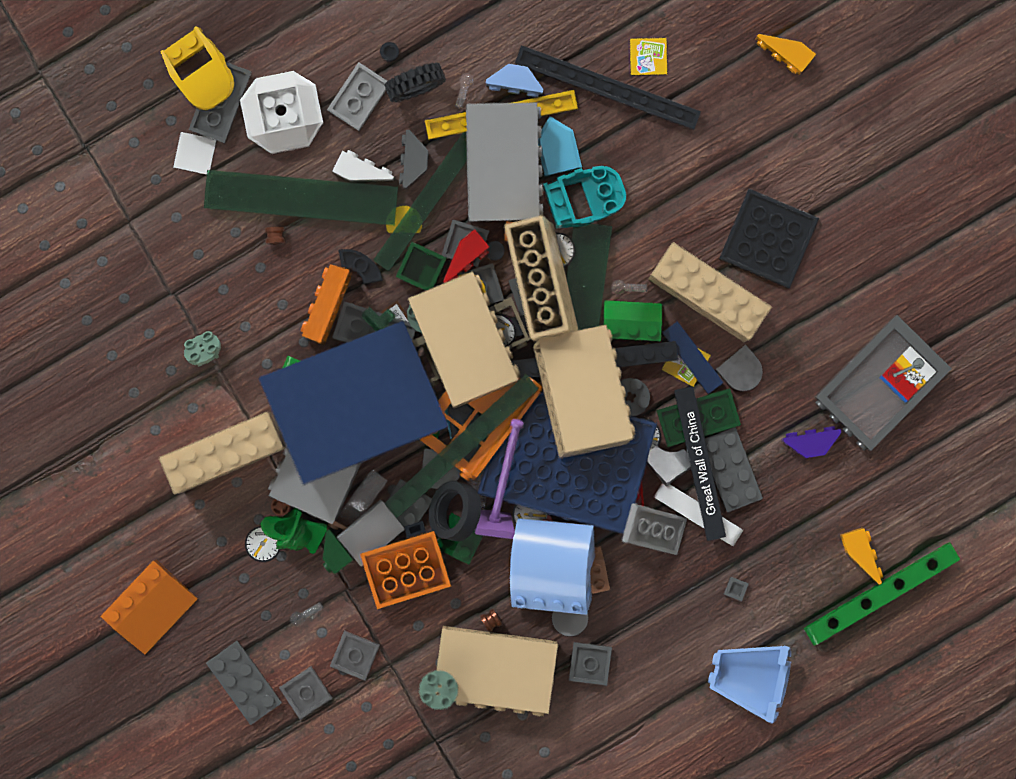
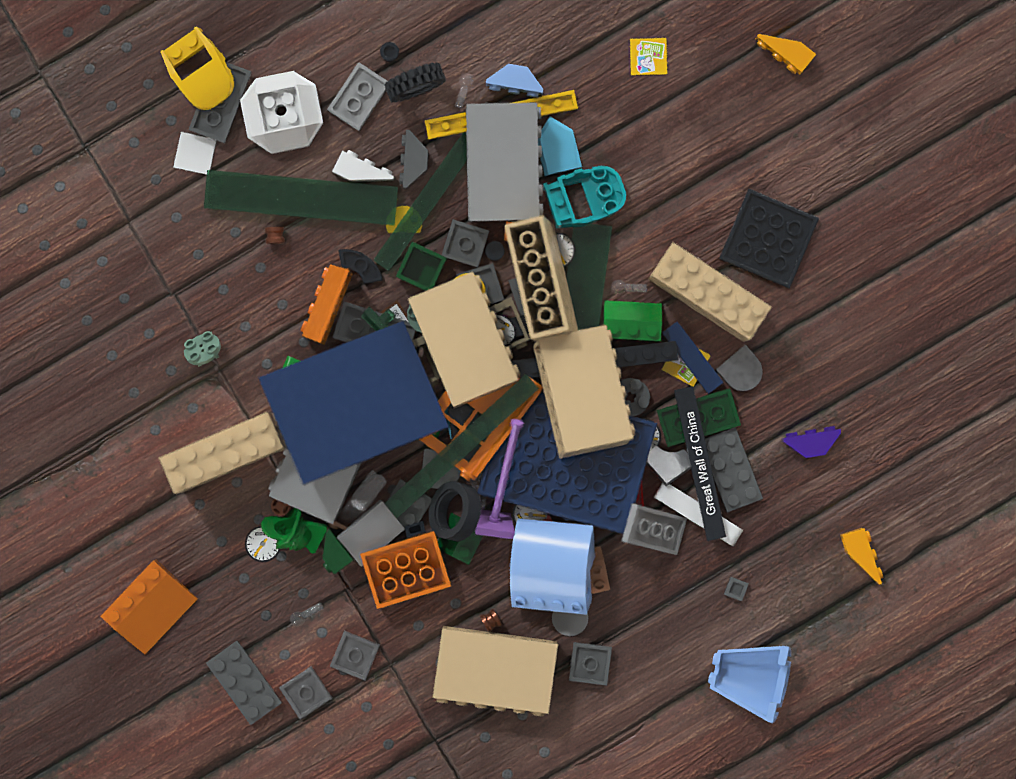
(429, 687): sand green plate -> none
(468, 251): red slope -> none
(607, 87): black plate -> none
(881, 593): green beam -> none
(882, 383): window -> none

